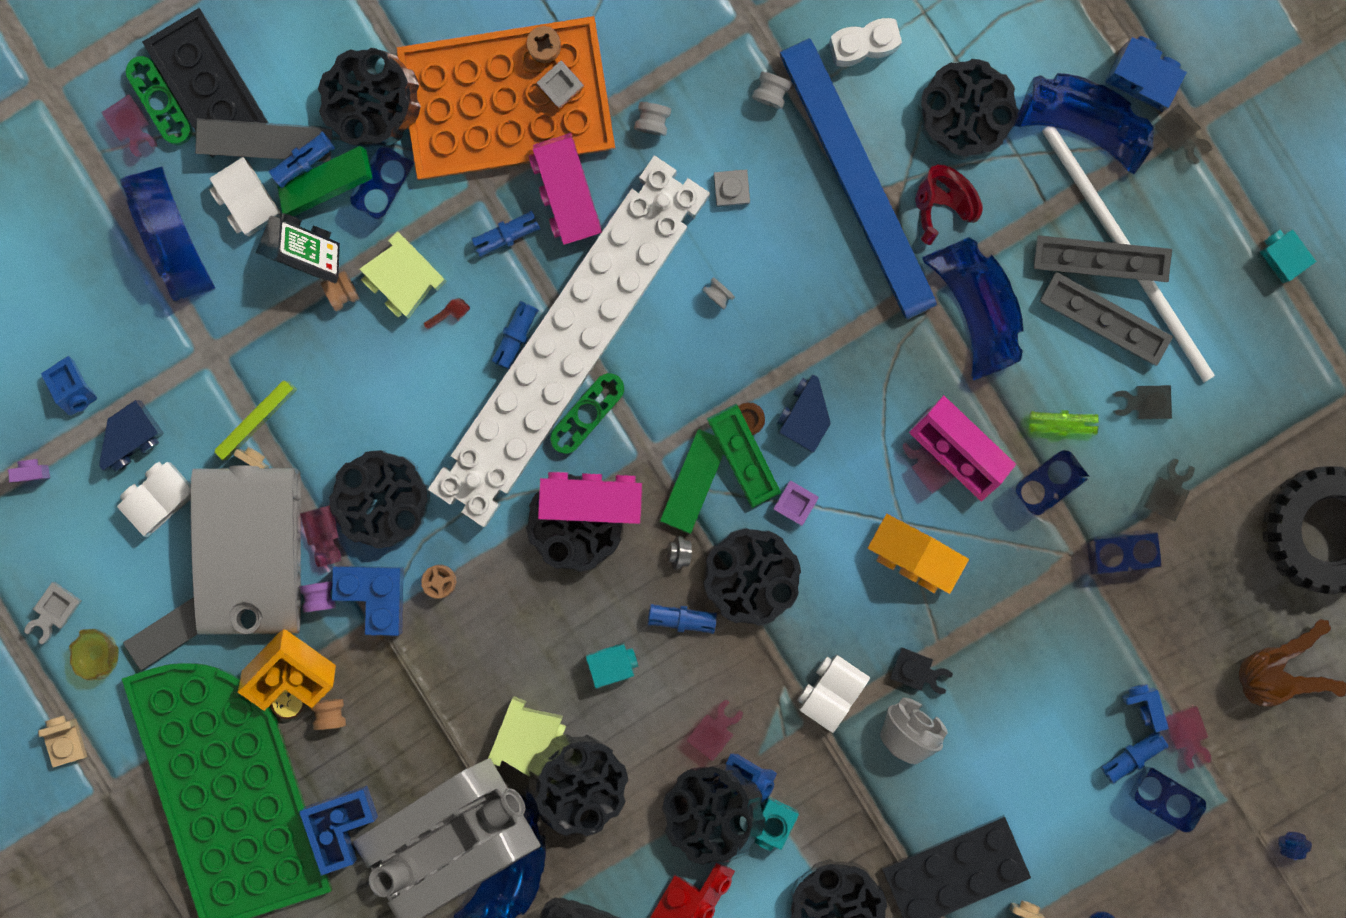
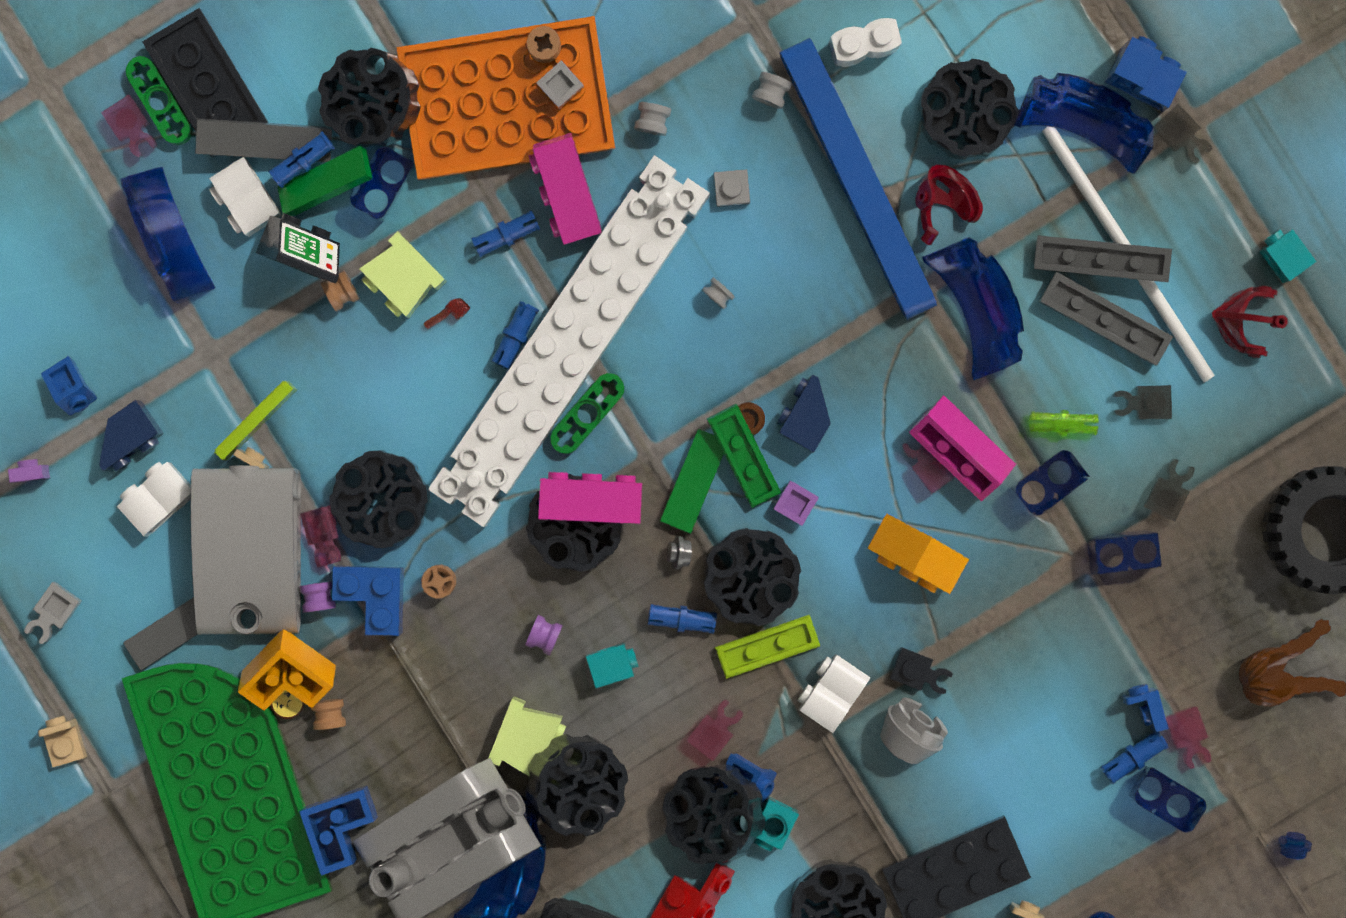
(93, 654): clear yellow hair -> none
(543, 635): none -> medium lavender wheel
(767, 646): none -> lime tile
(1232, 314): none -> dark red helmet

